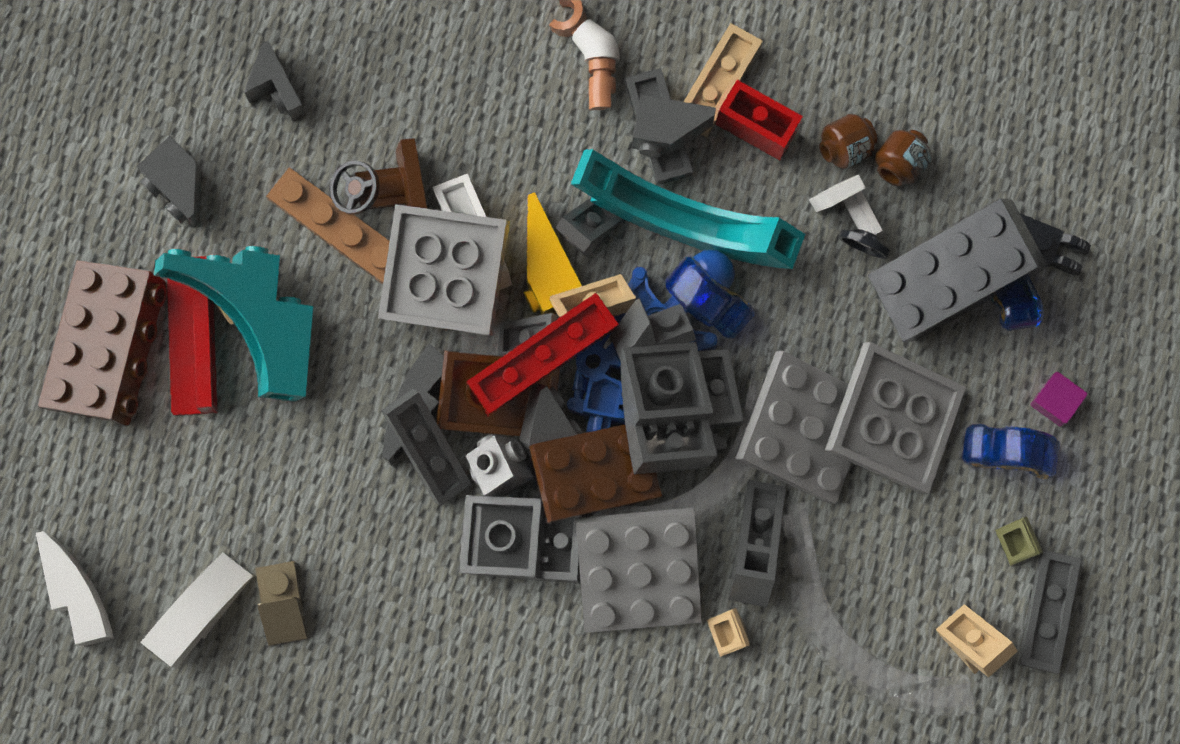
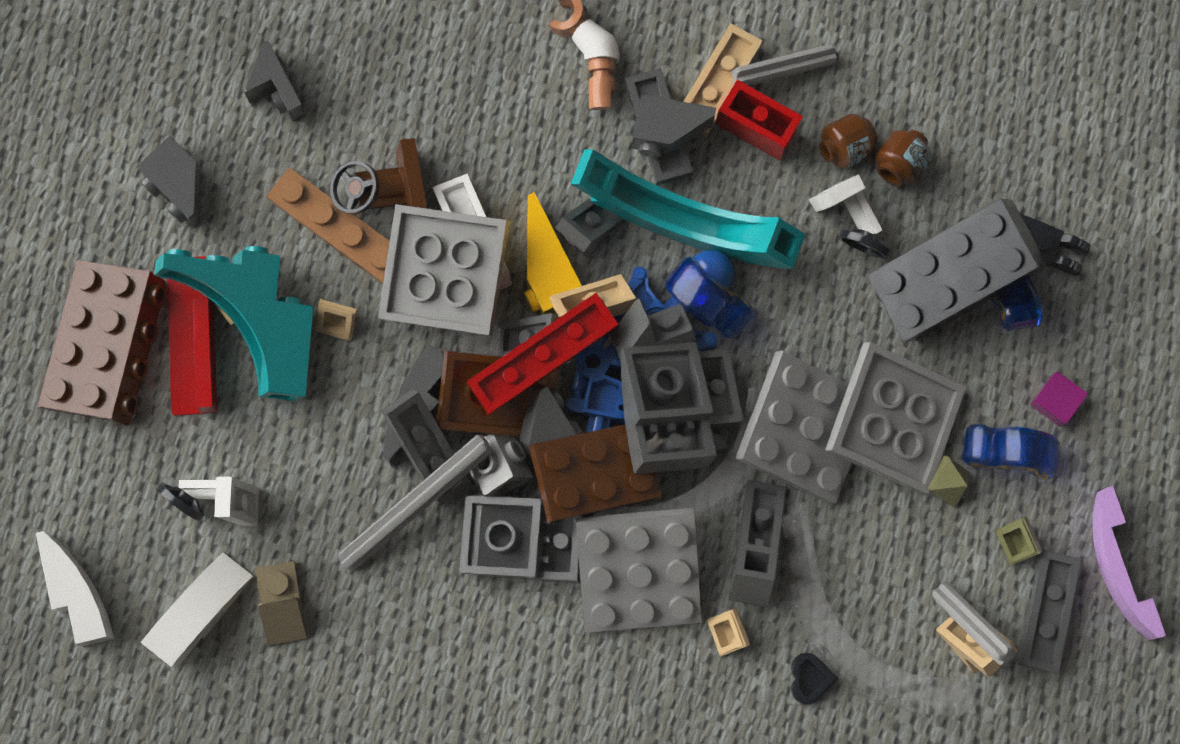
(233, 498): none -> white piece
(335, 320): none -> tan slope
(415, 502): none -> light grey axle
(785, 65): none -> light grey axle
(811, 678): none -> black tile
(949, 481): none -> olive slope
(974, 624): none -> light grey axle
(1143, 614): none -> lavender slope

